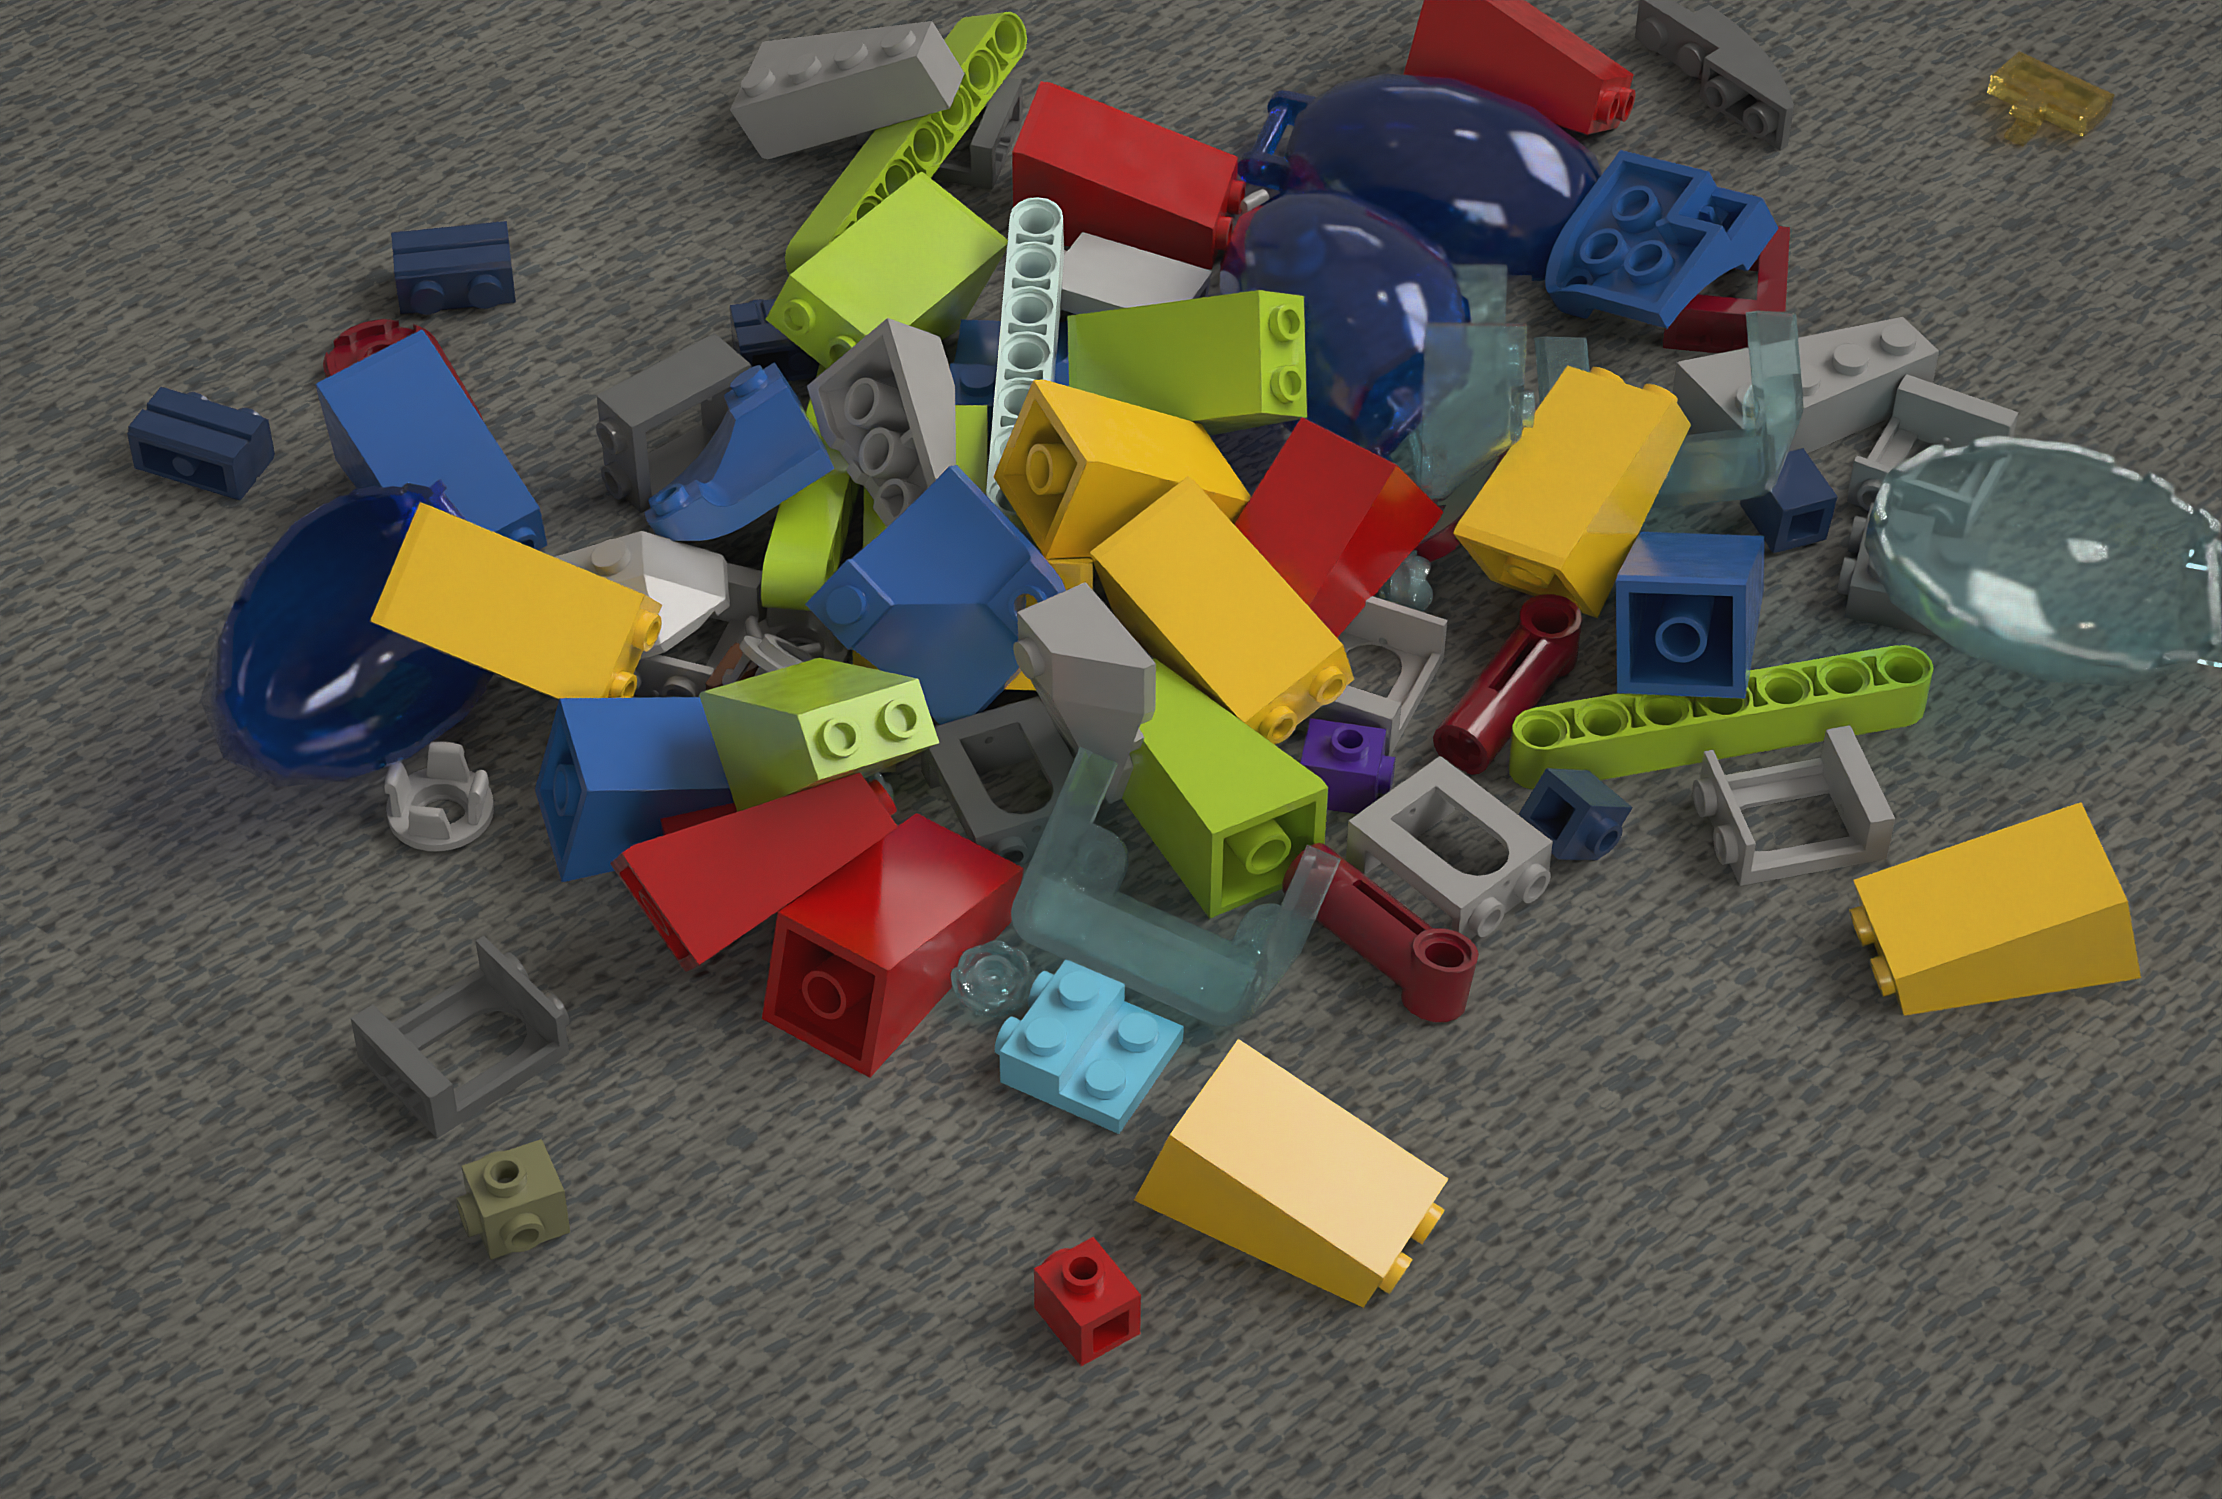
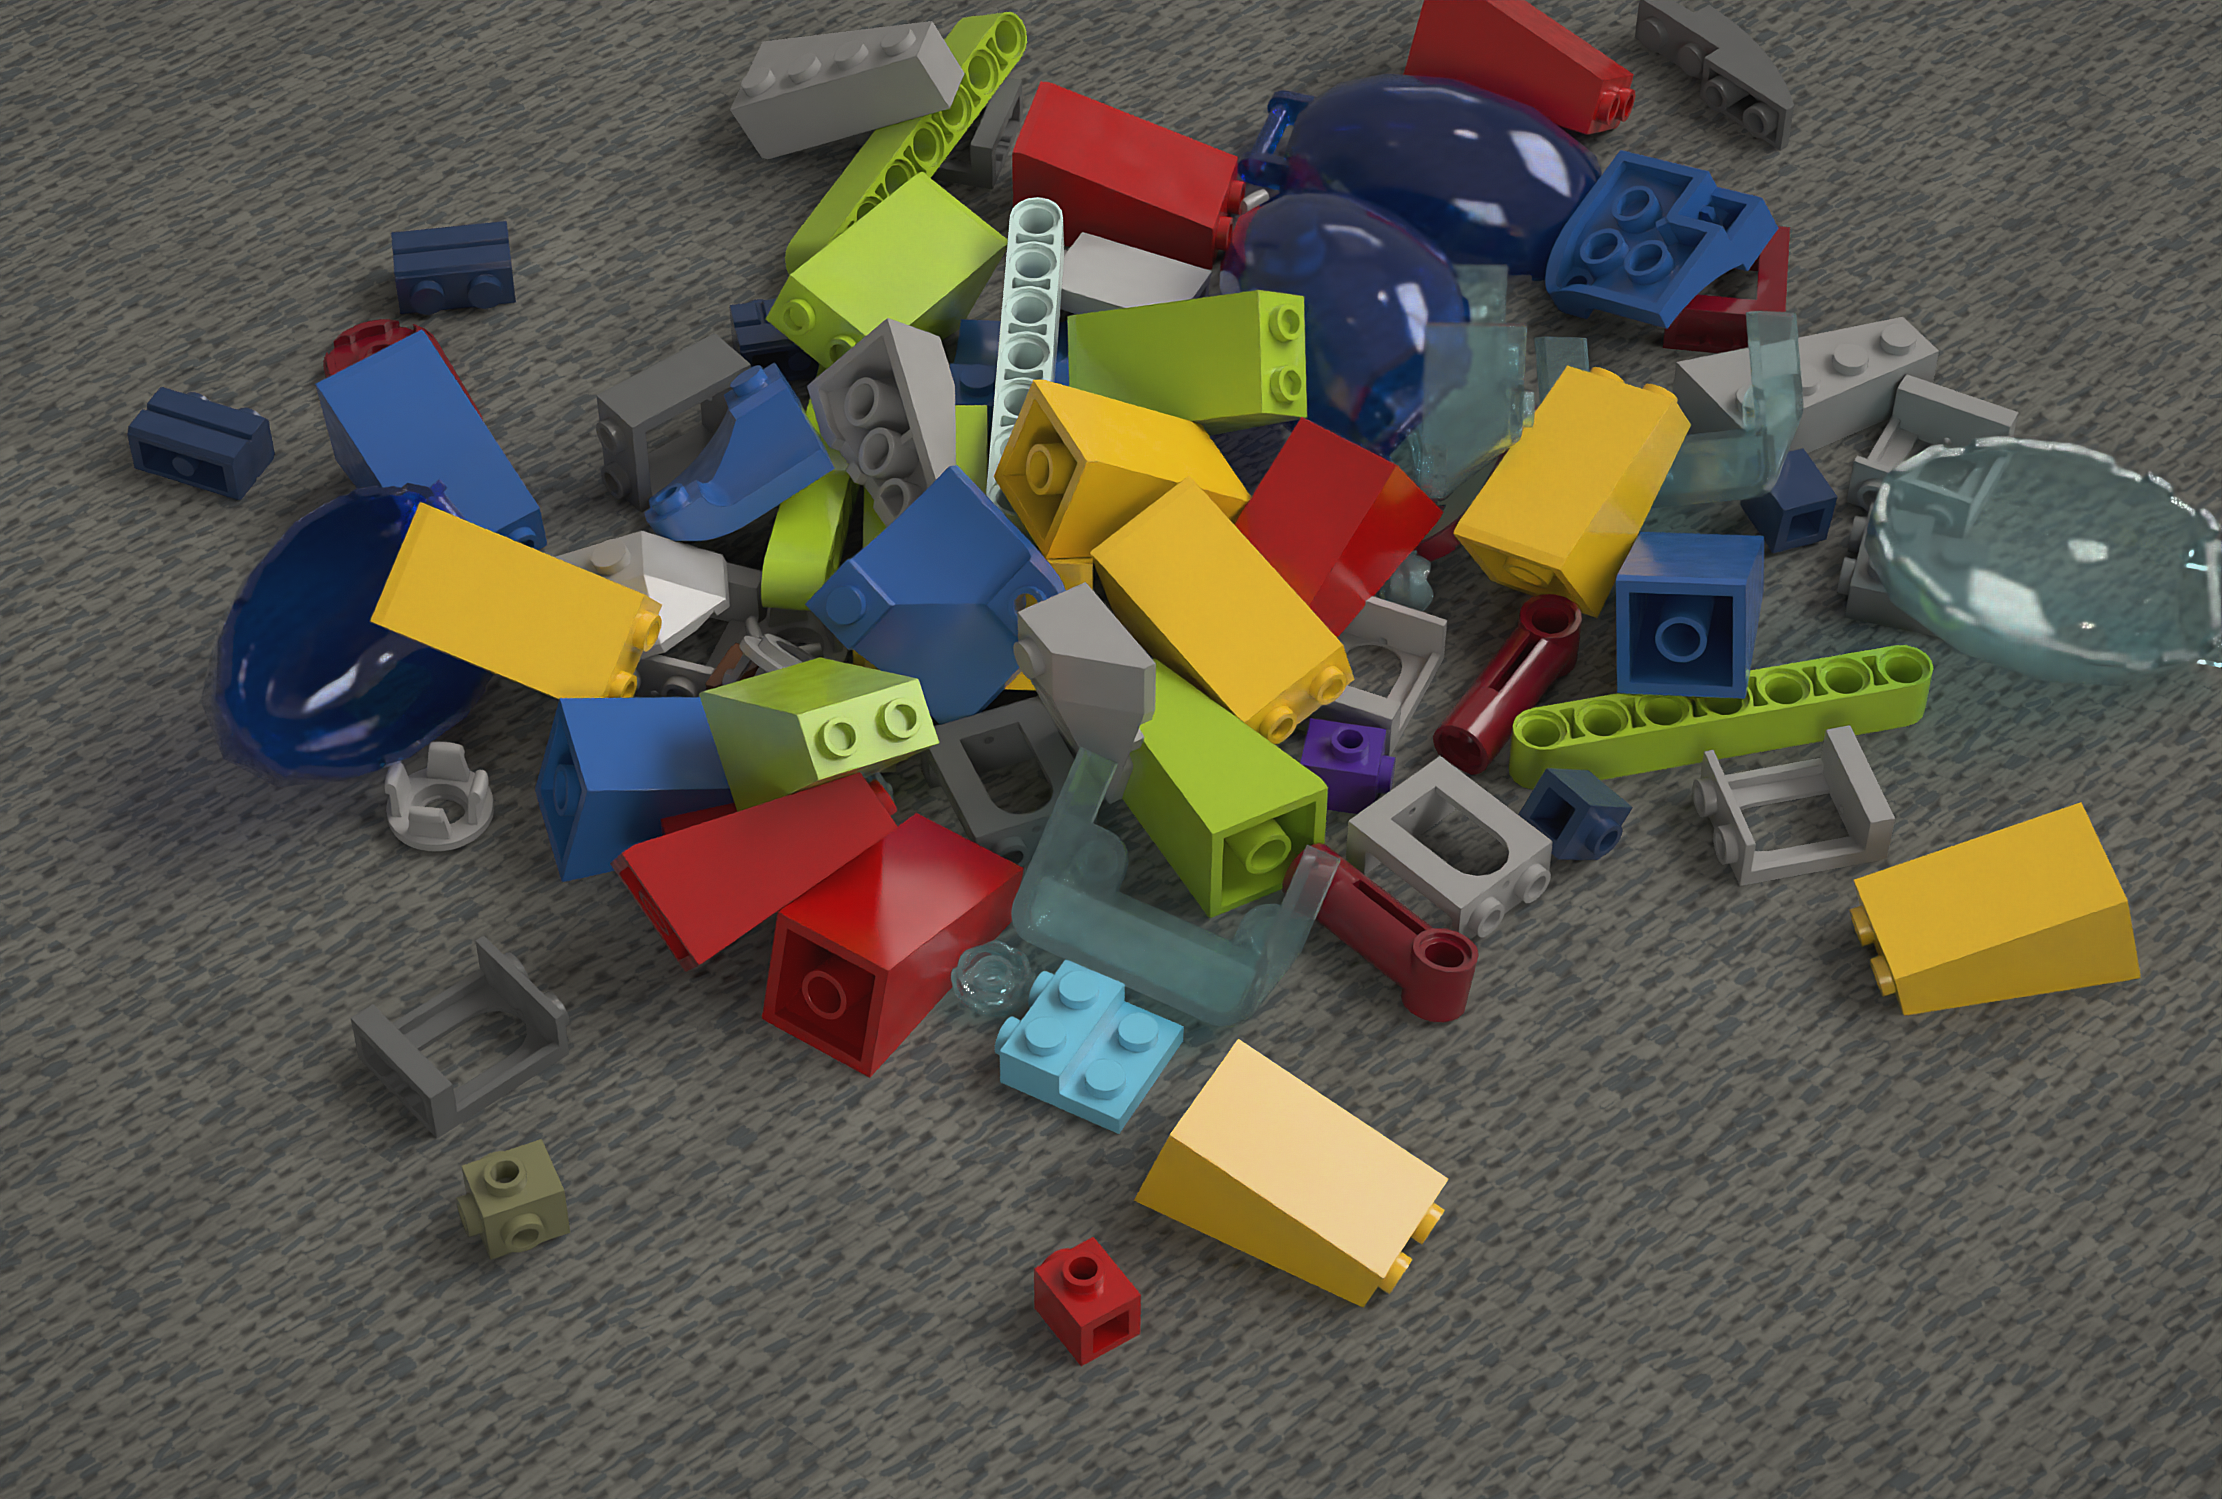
(2047, 94): clear yellow plate -> none

